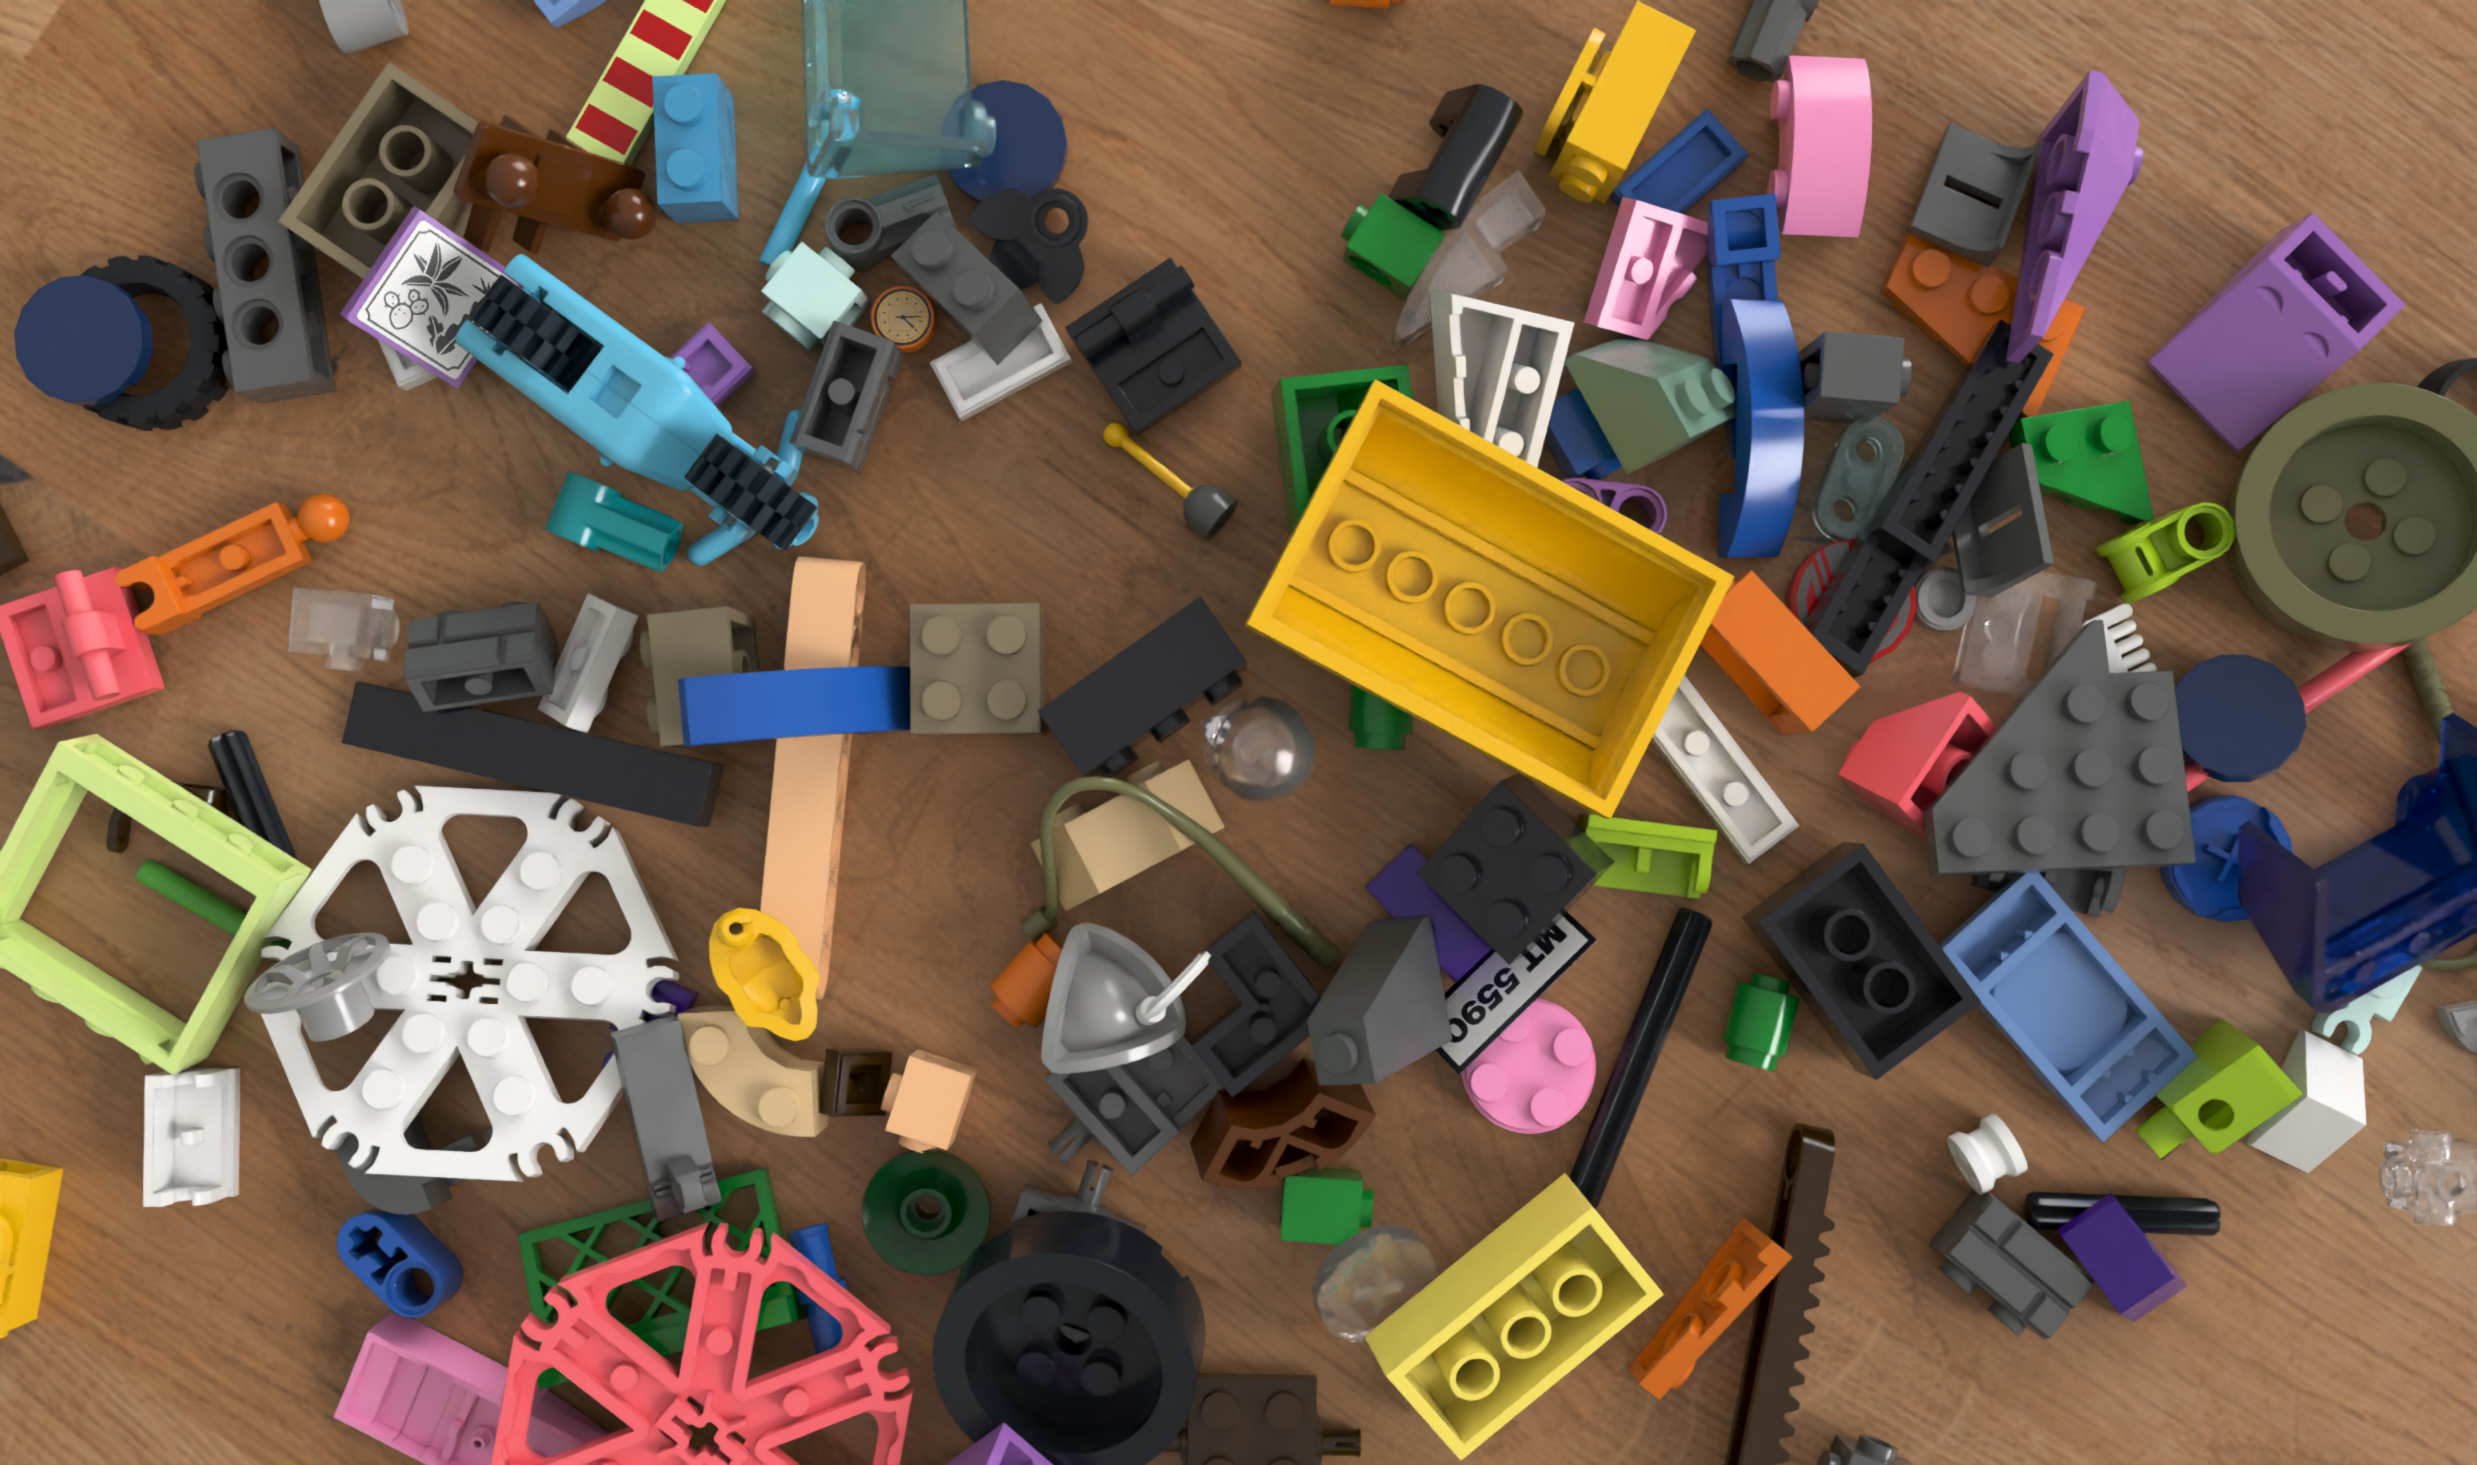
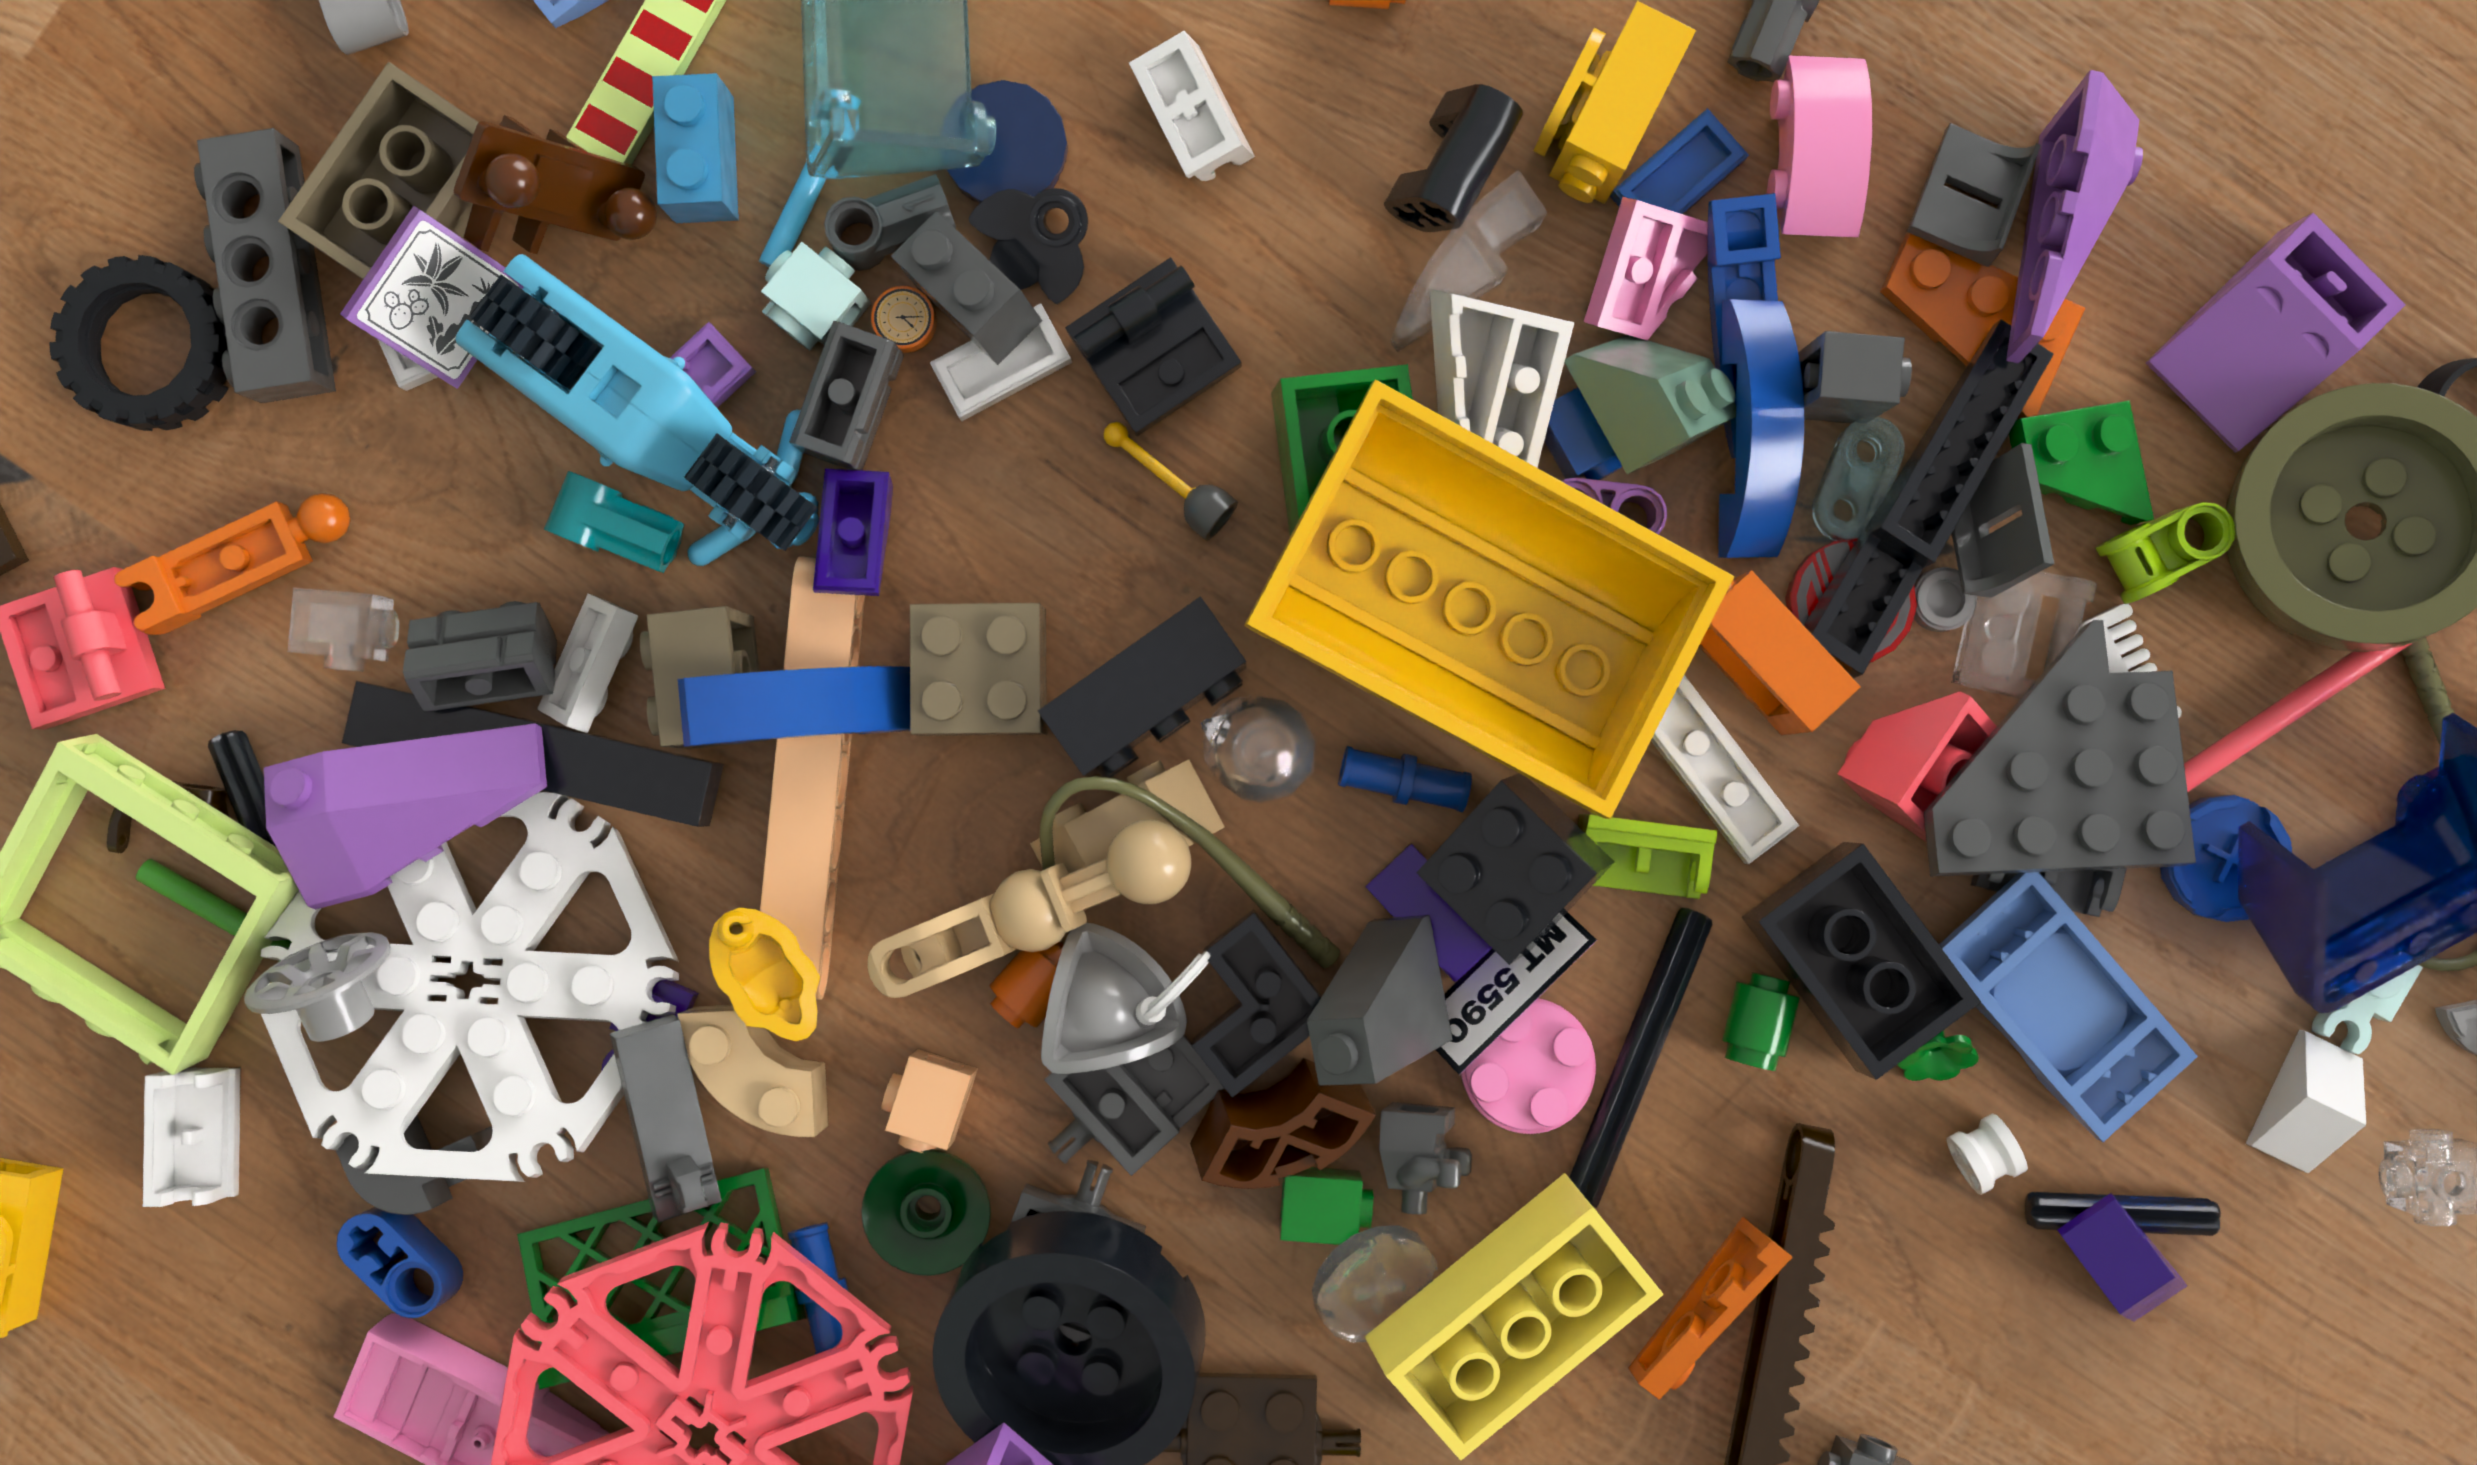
(83, 340): dark blue tile -> none
(374, 809): none -> medium lavender wedge
(853, 532): none -> dark purple slope
(855, 1082): dark brown tile -> none
(1034, 909): none -> tan piece
(1191, 107): none -> white hinge
(1377, 722): green brick -> none
(1390, 244): green brick -> none
(1405, 779): none -> blue pin
(1416, 1153): none -> dark grey piece
(1940, 1058): none -> green plant
(2011, 1263): dark grey brick -> none
(2218, 1094): lime torso -> none
(2238, 717): dark blue tile -> none

